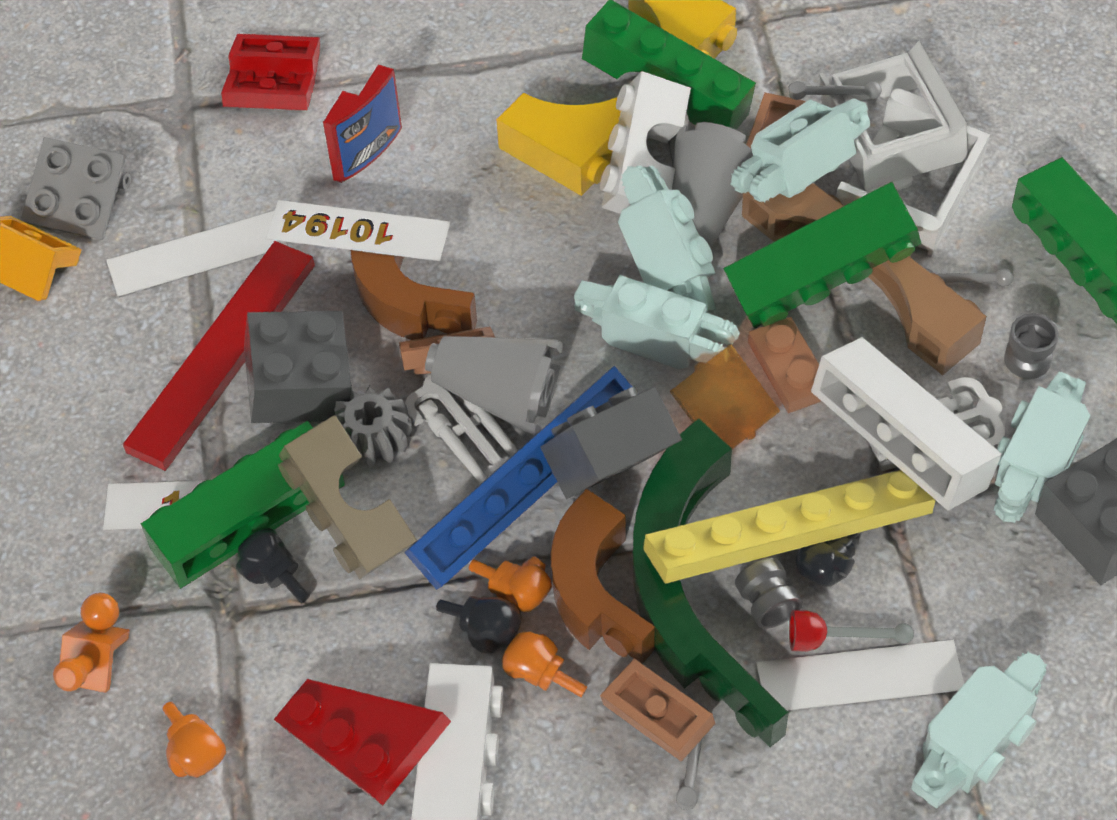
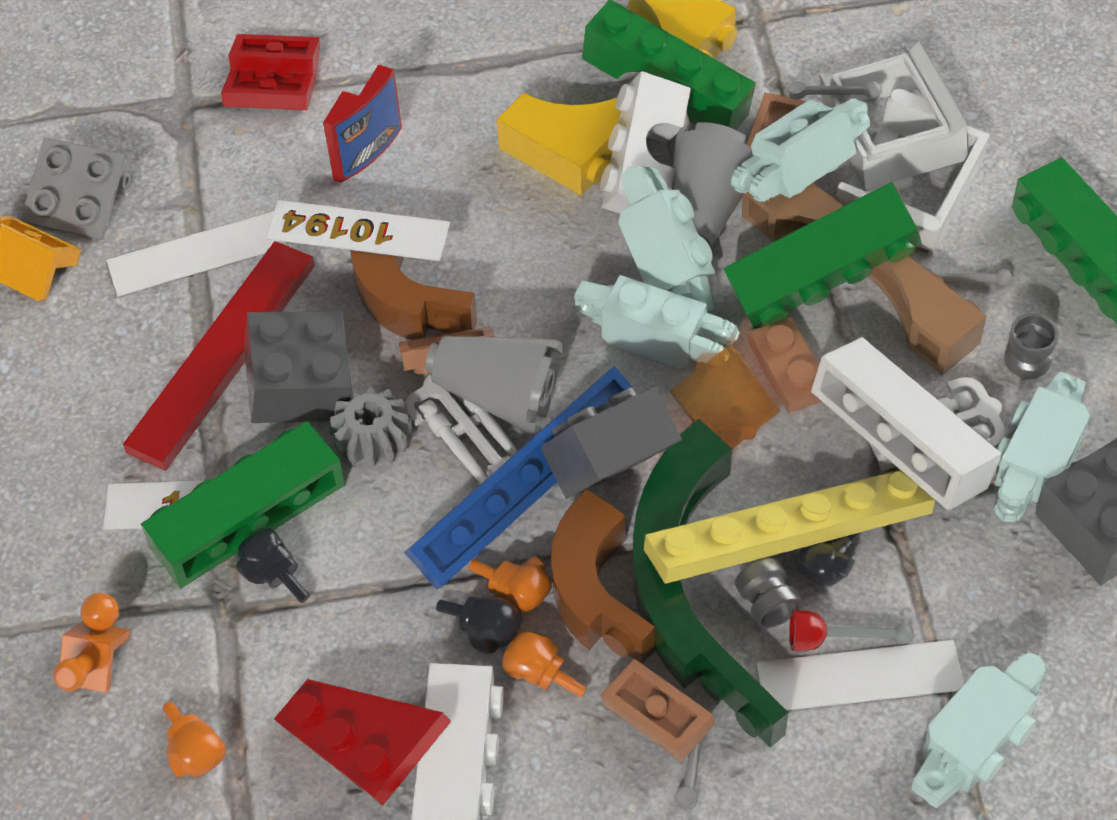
(362, 536): dark tan arch -> none

